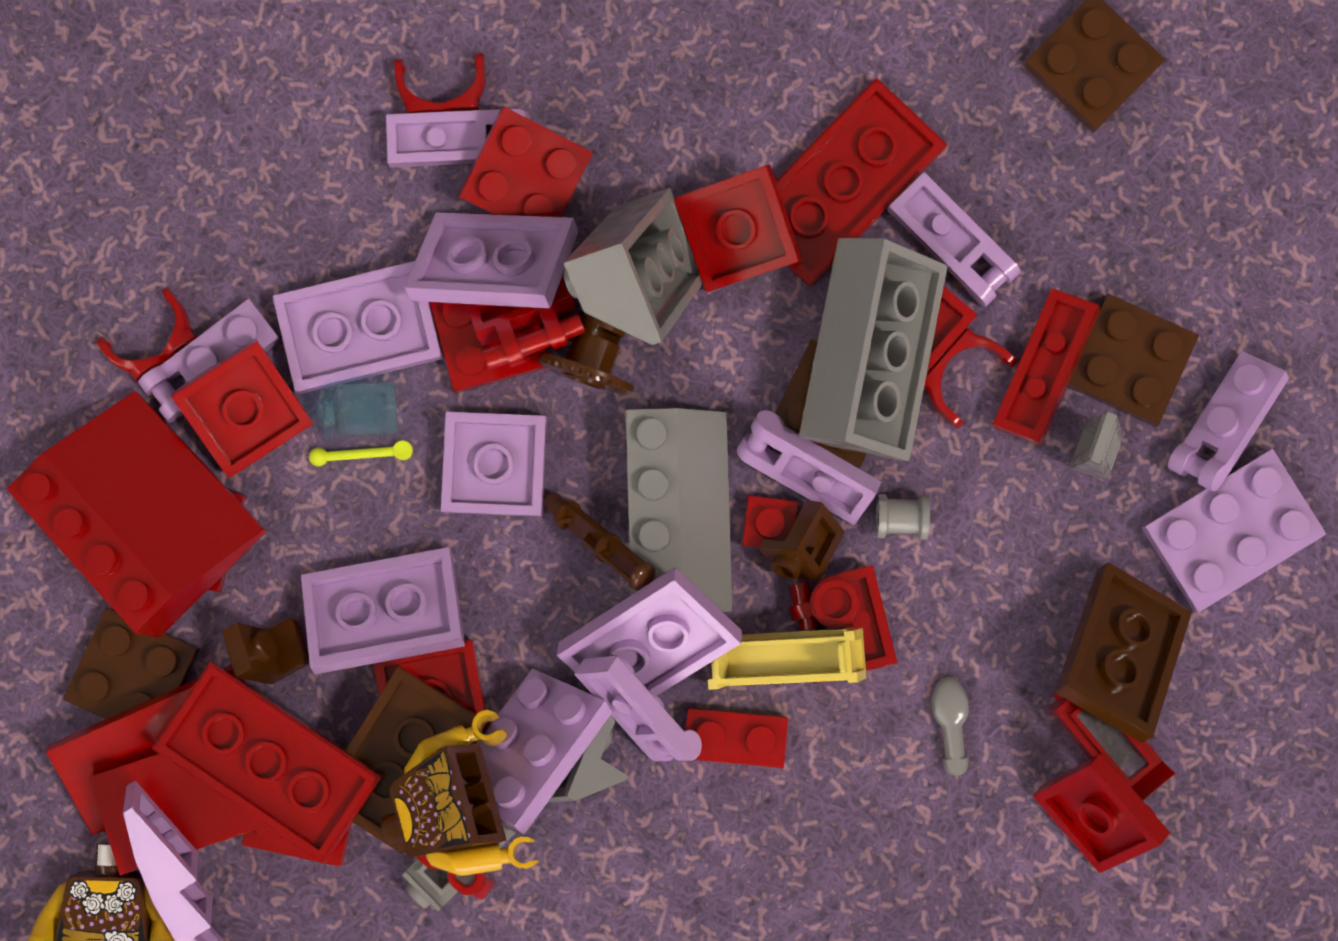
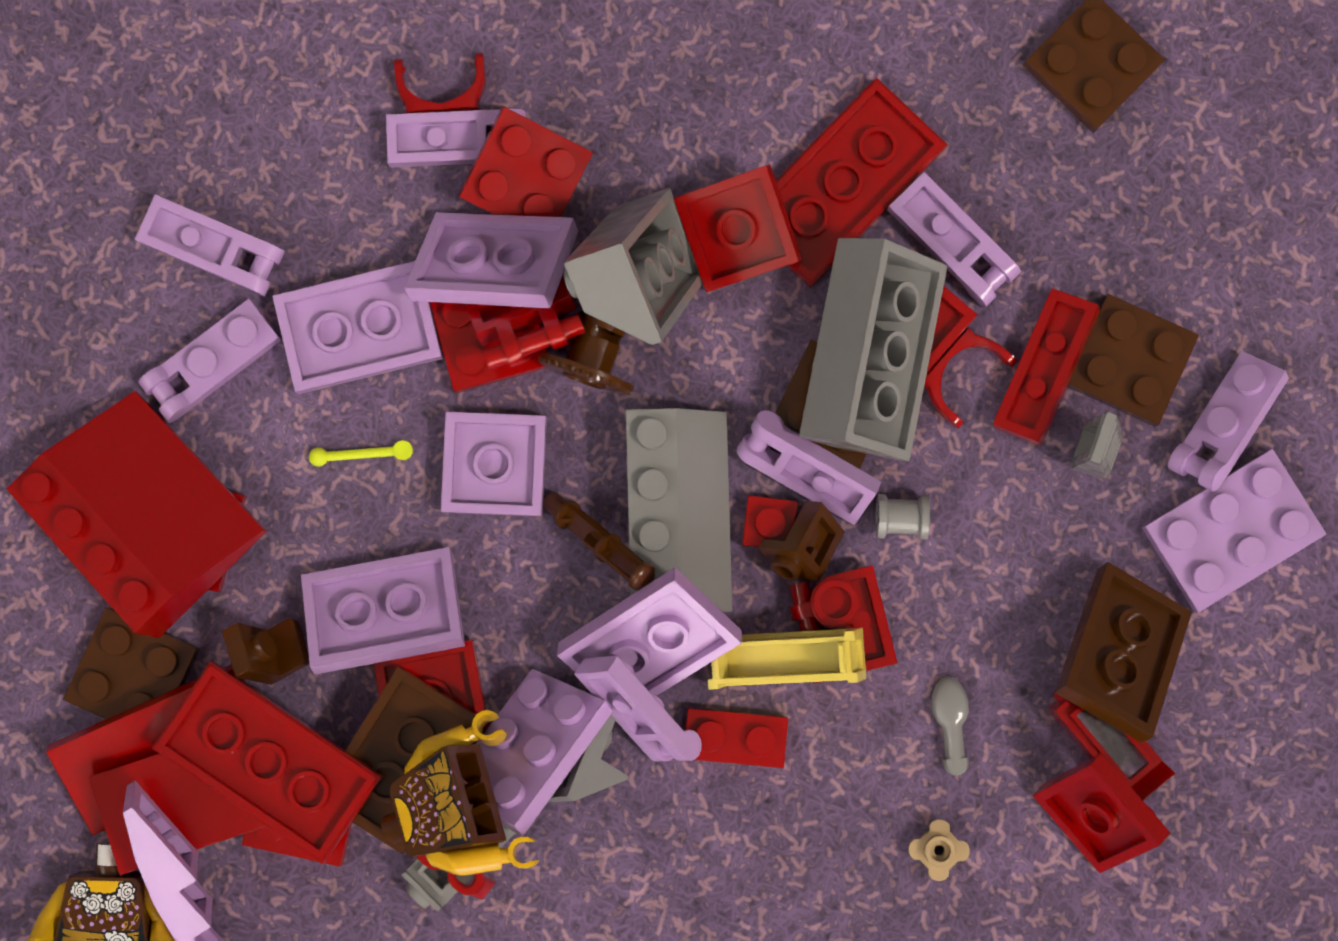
(180, 337): red cap -> none
(207, 244): none -> lavender plate
(241, 408): red plate -> none
(357, 410): clear light blue bracket -> none
(923, 849): none -> tan plate

